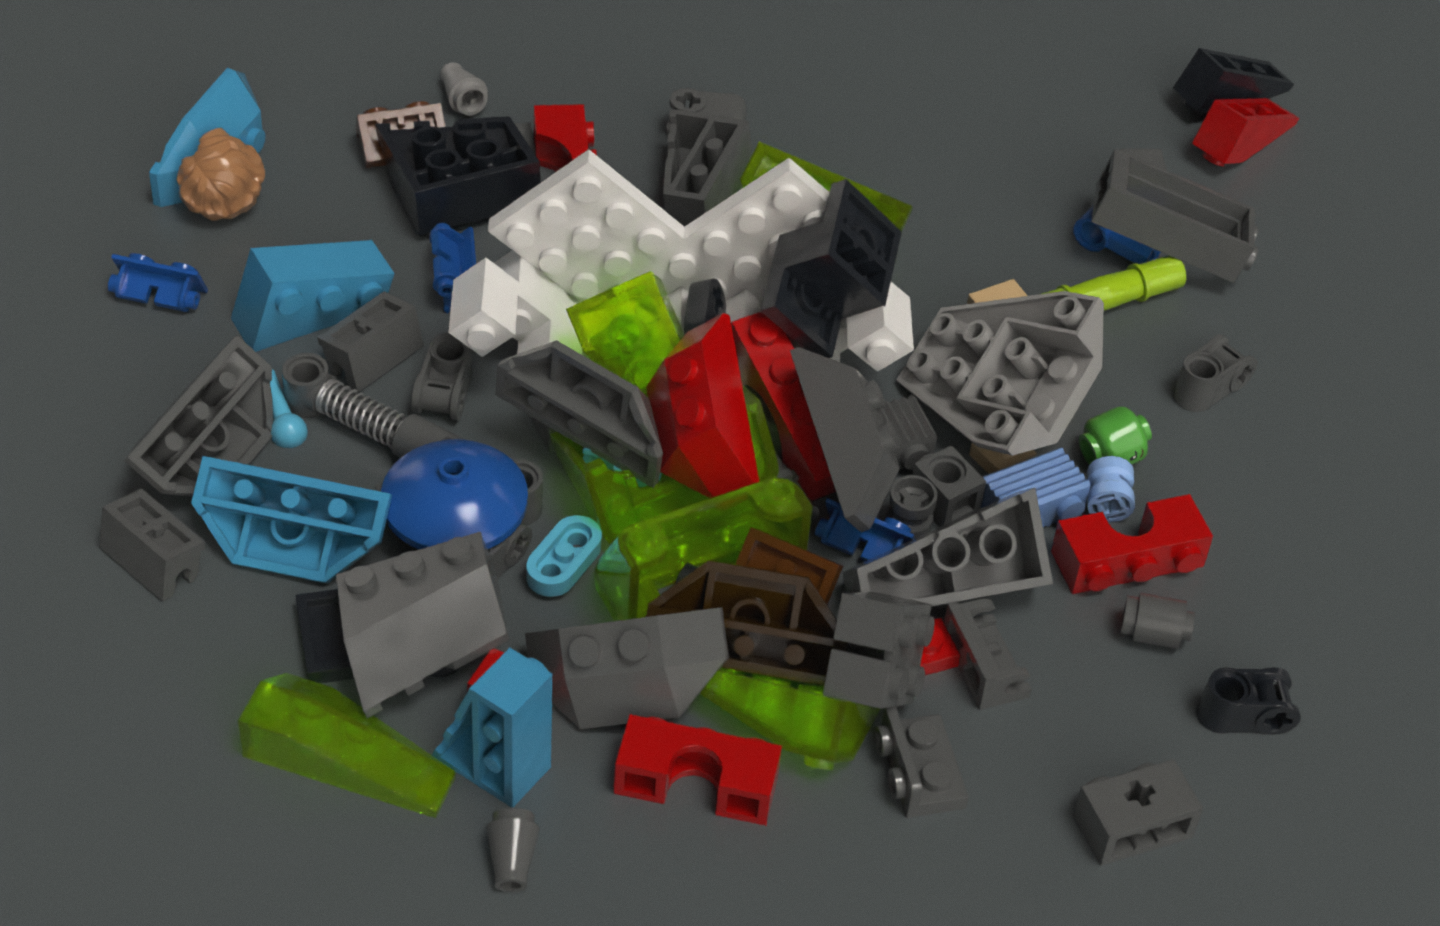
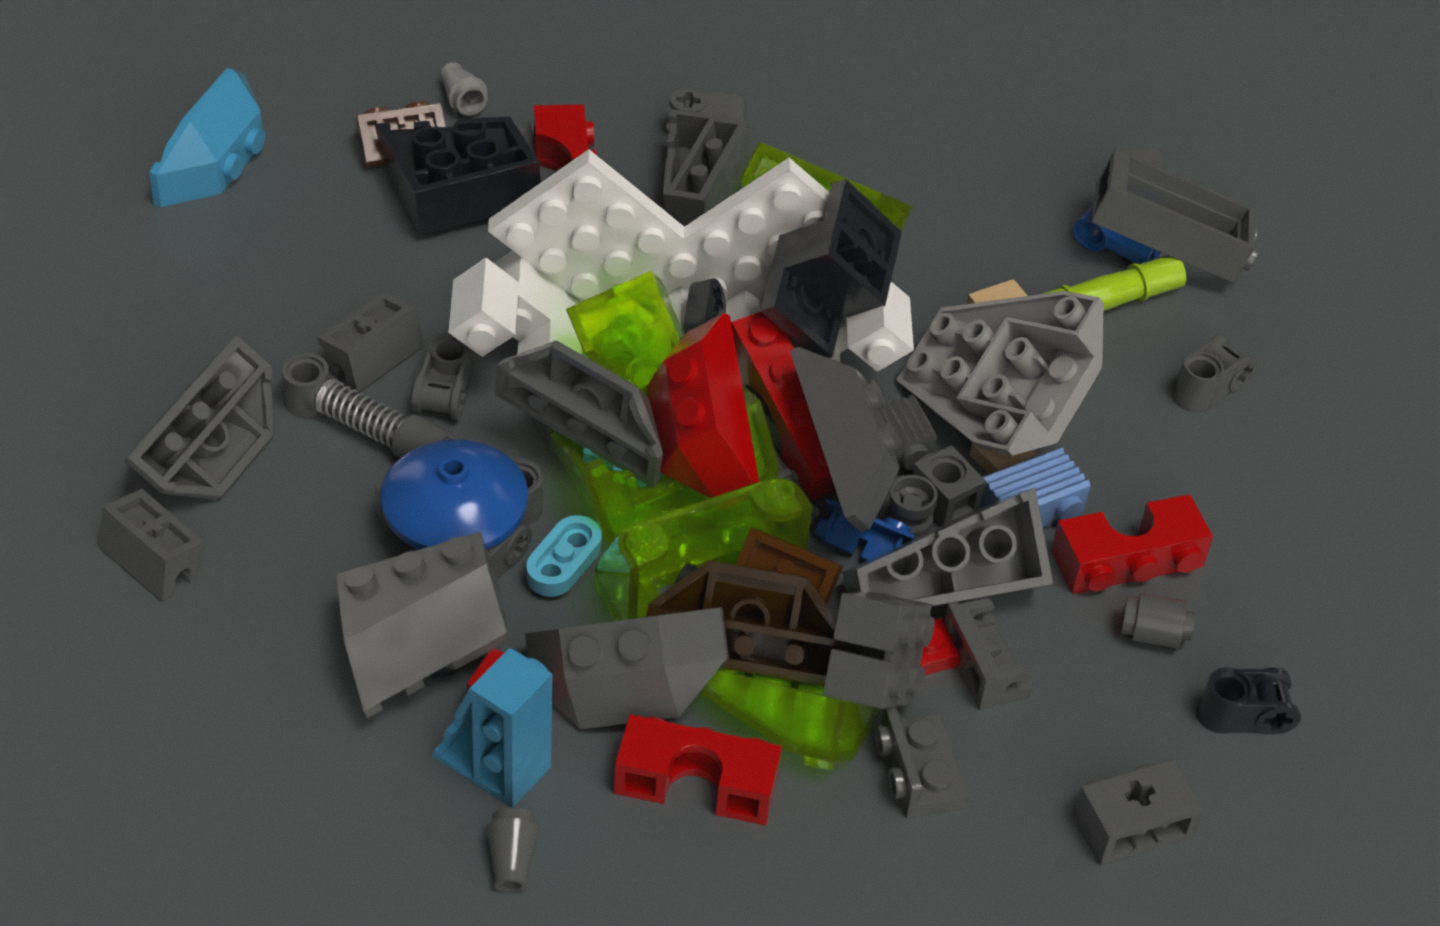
(174, 284): blue hinge -> none
(220, 176): medium nougat hair -> none
(287, 428): medium azure bar -> none
(288, 519): dark azure wedge -> none
(305, 289): dark azure wedge -> none
(323, 637): black tile -> none
(330, 740): clear neon green wedge -> none
(454, 256): blue hinge -> none
(1111, 488): light blue wheel -> none
(1116, 434): bright green head -> none
(1227, 76): black slope -> none
(1241, 128): red slope -> none

